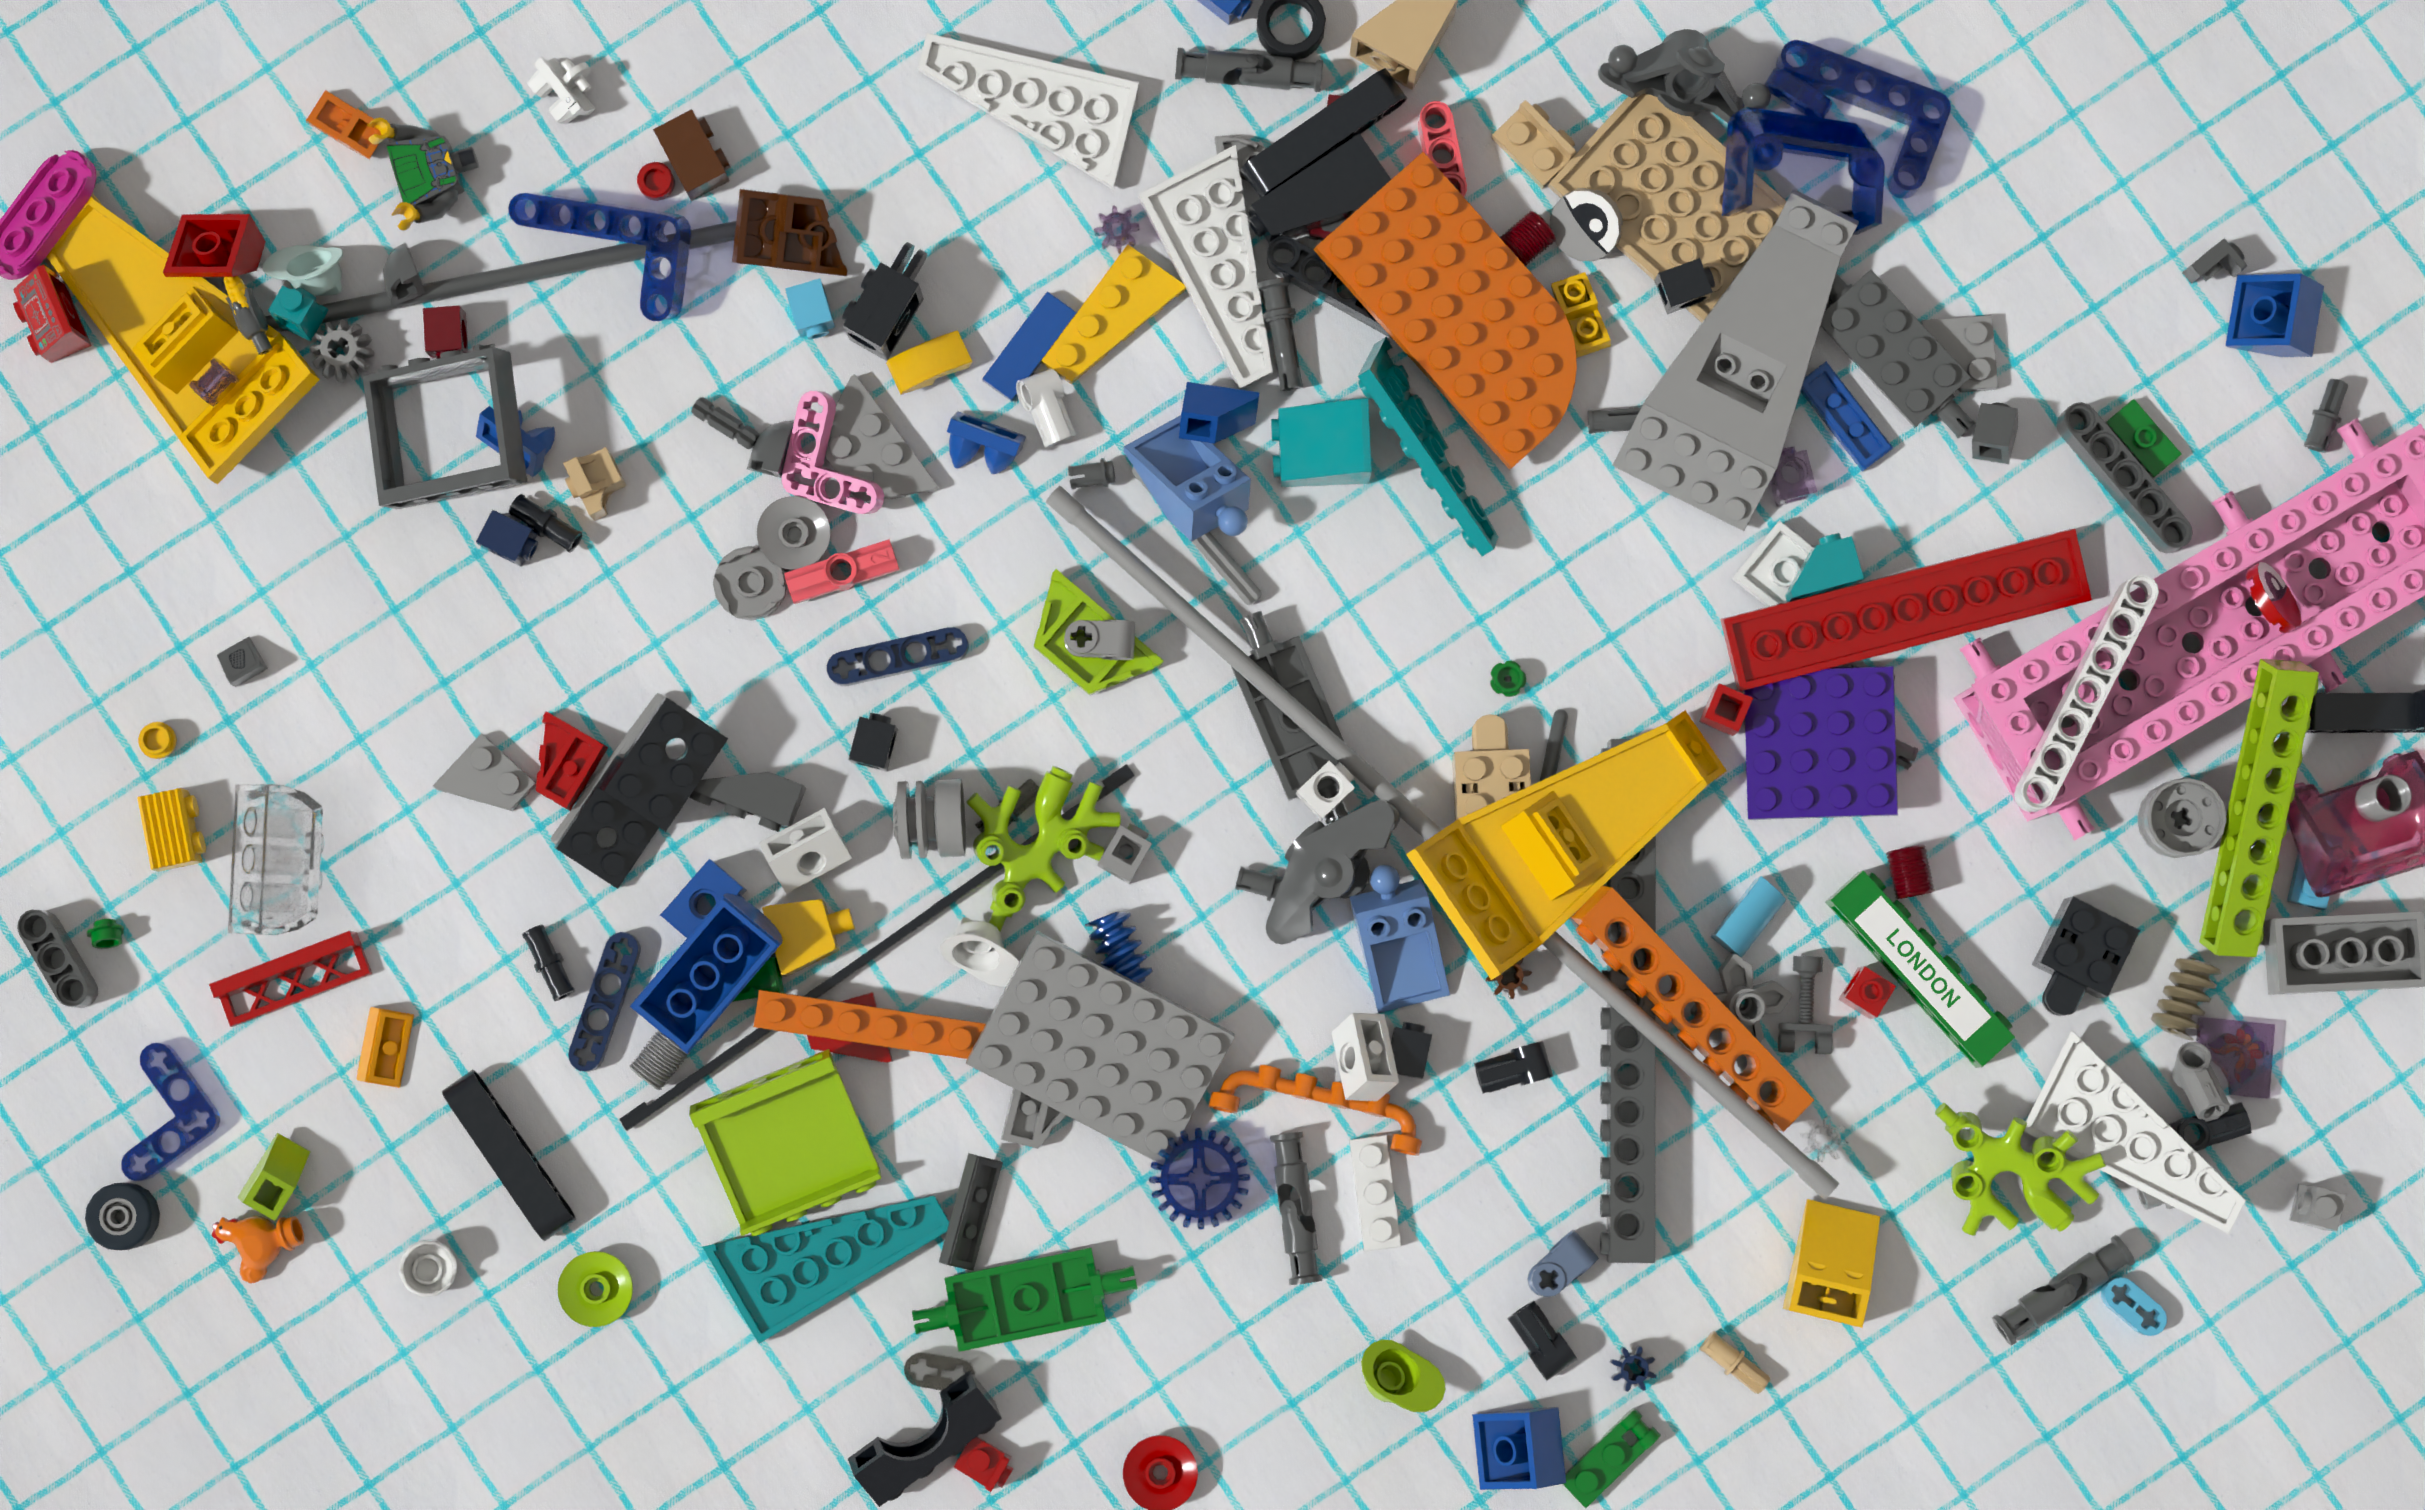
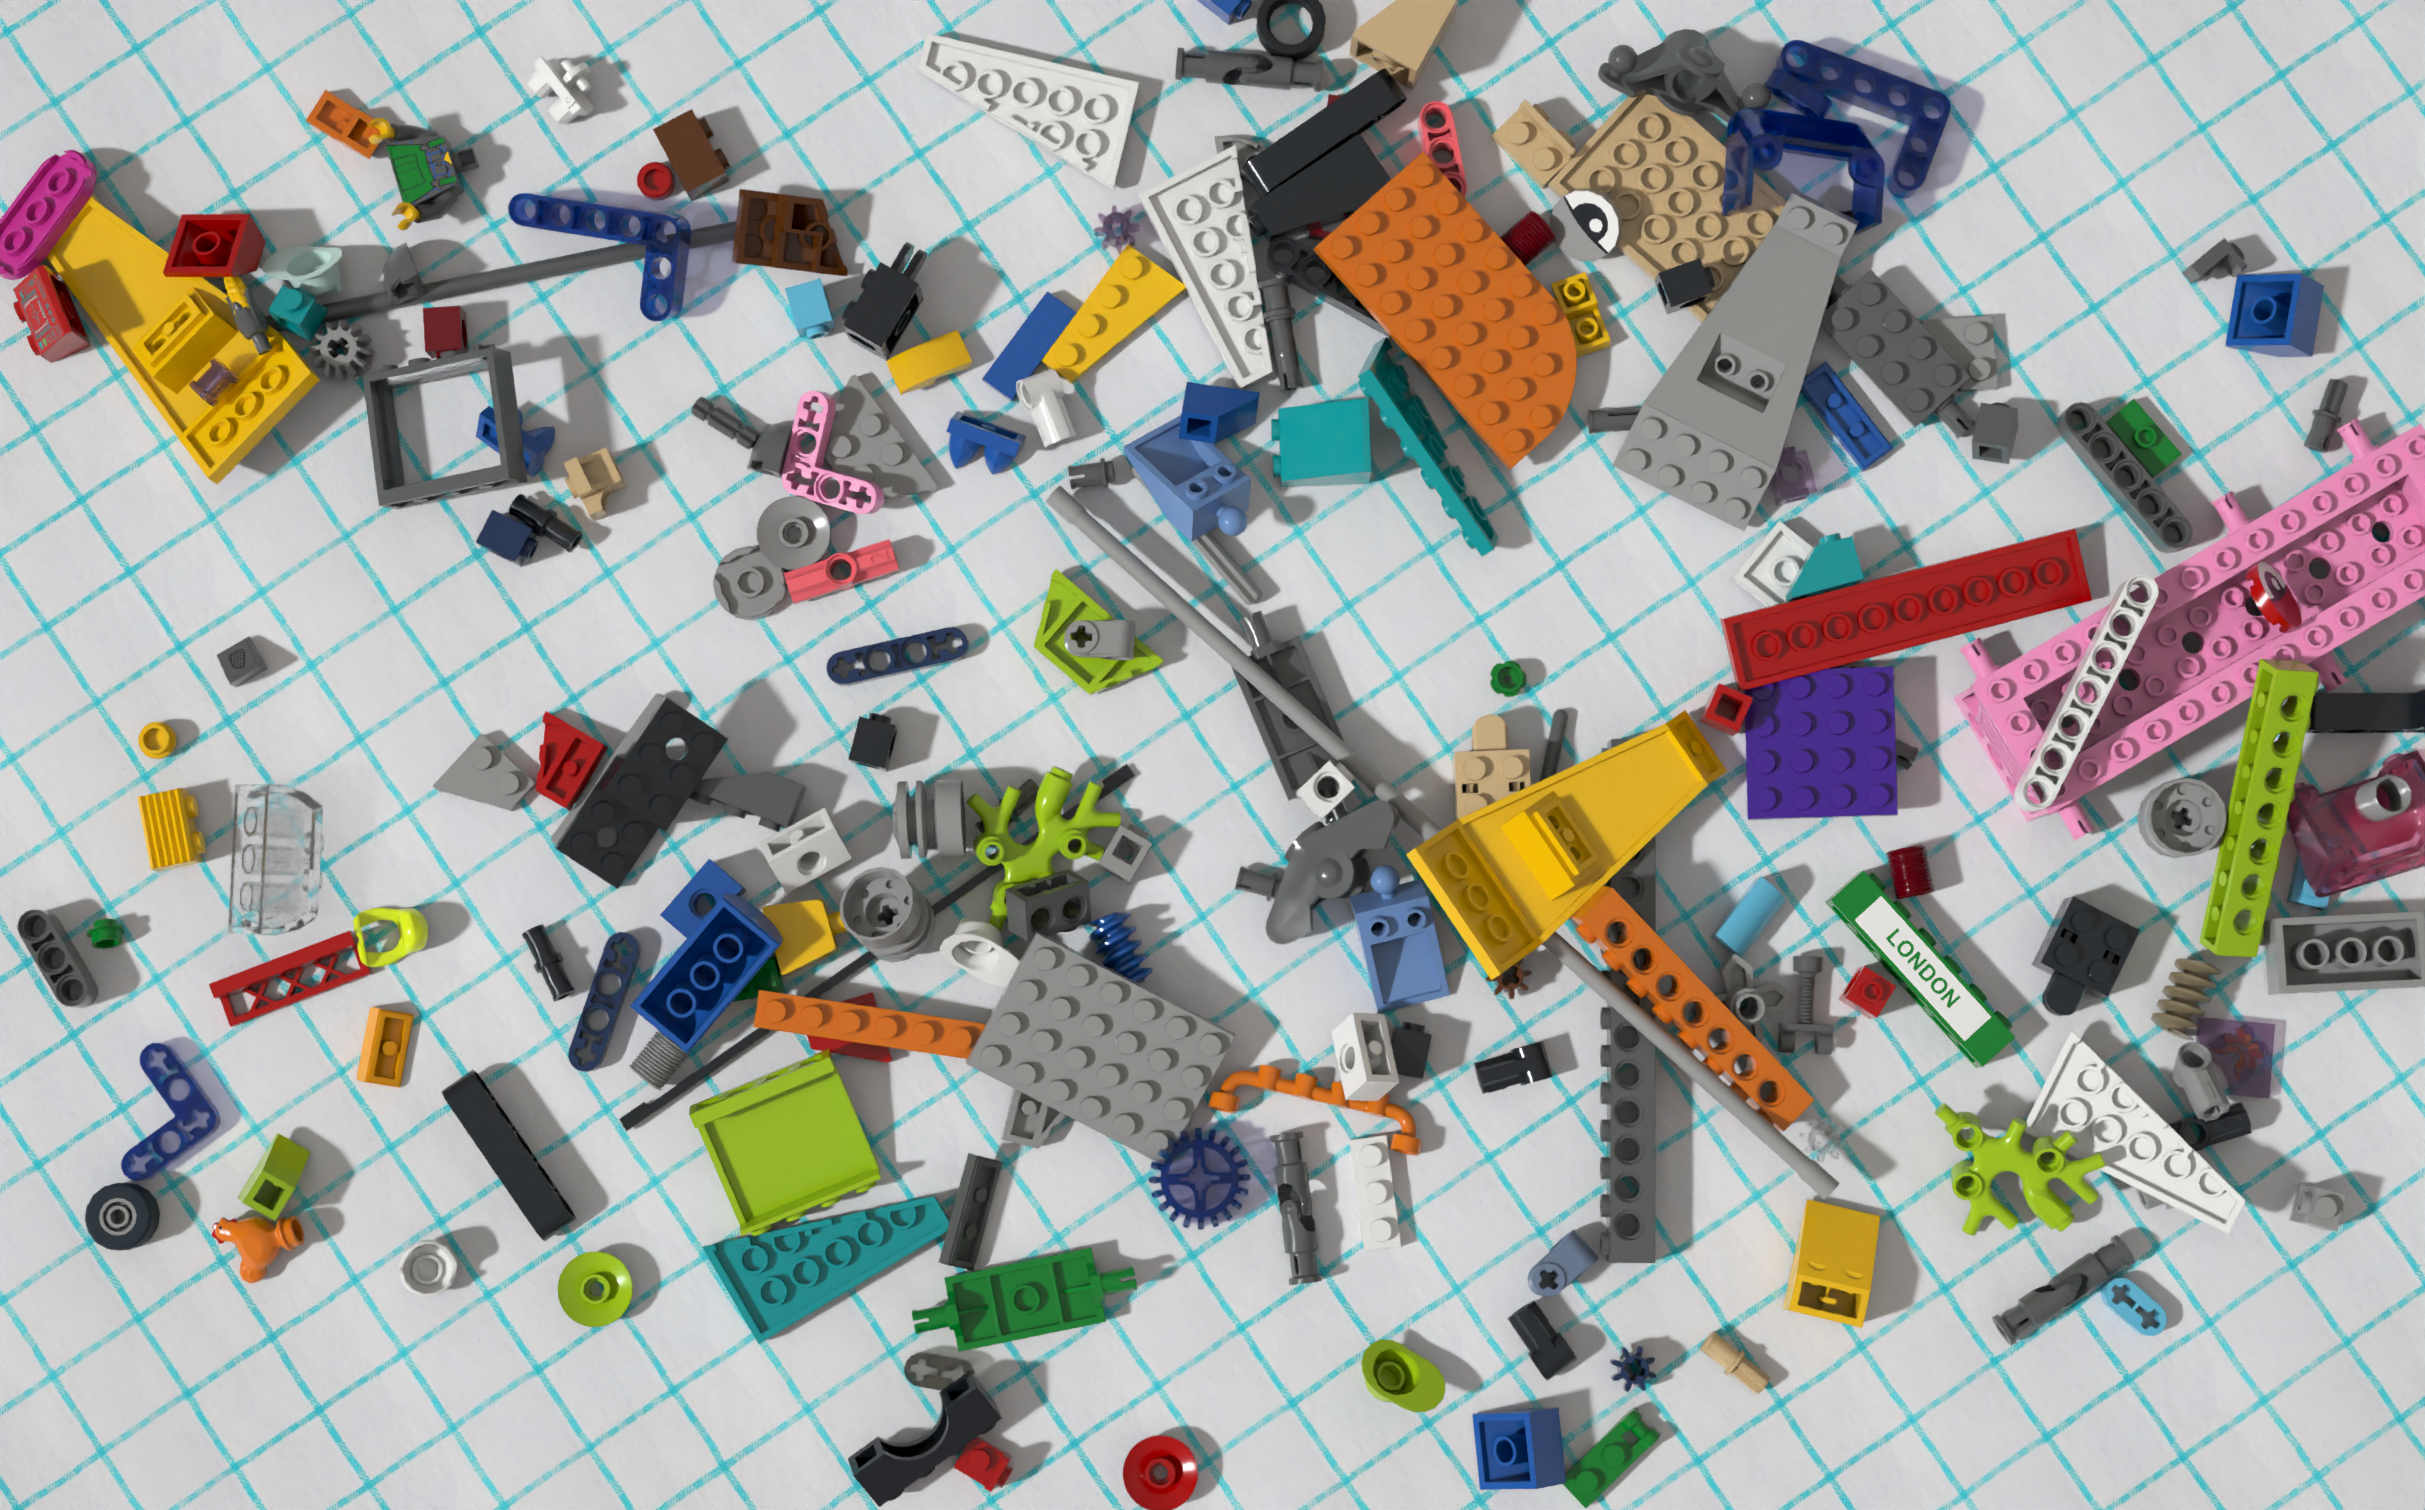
(412, 931): none -> neon yellow piece
(887, 914): none -> light grey wheel
(1048, 905): none -> dark grey brick

